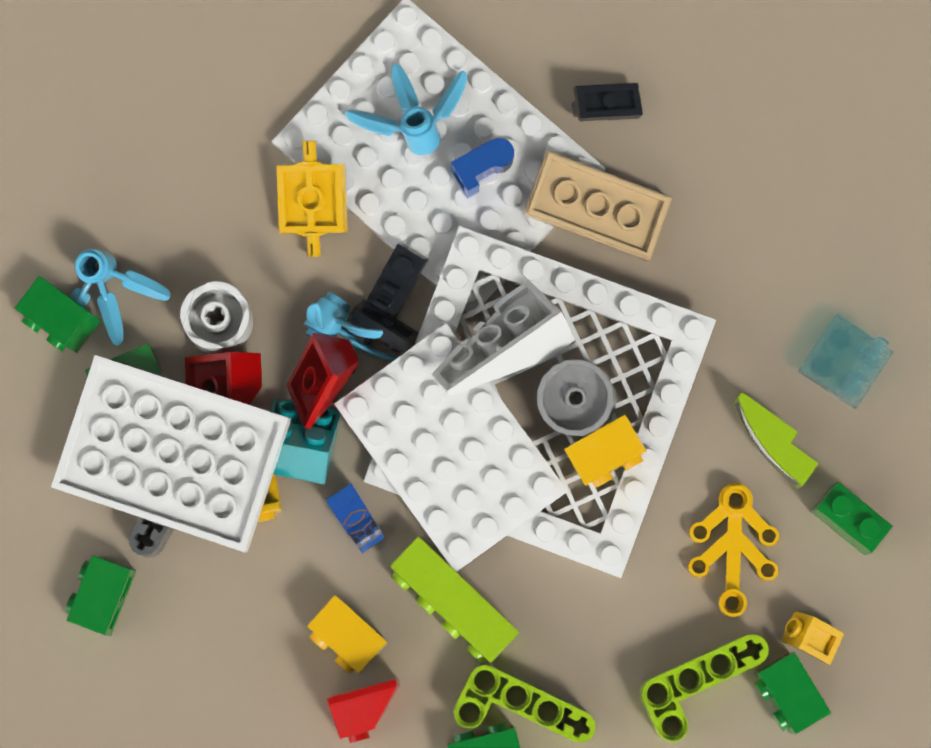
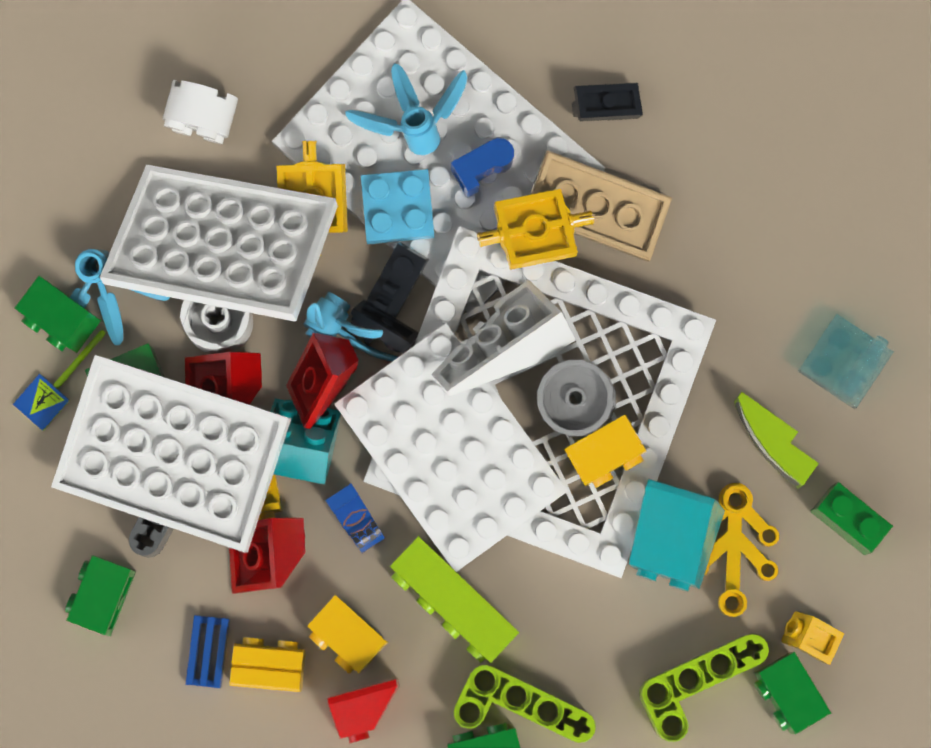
(44, 401): none -> piece
(194, 648): none -> blue tile
(199, 109): none -> white brick
(220, 242): none -> white plate
(268, 666): none -> yellow brick
(271, 557): none -> red slope
(397, 206): none -> medium azure plate
(535, 229): none -> yellow plate
(675, 535): none -> teal slope

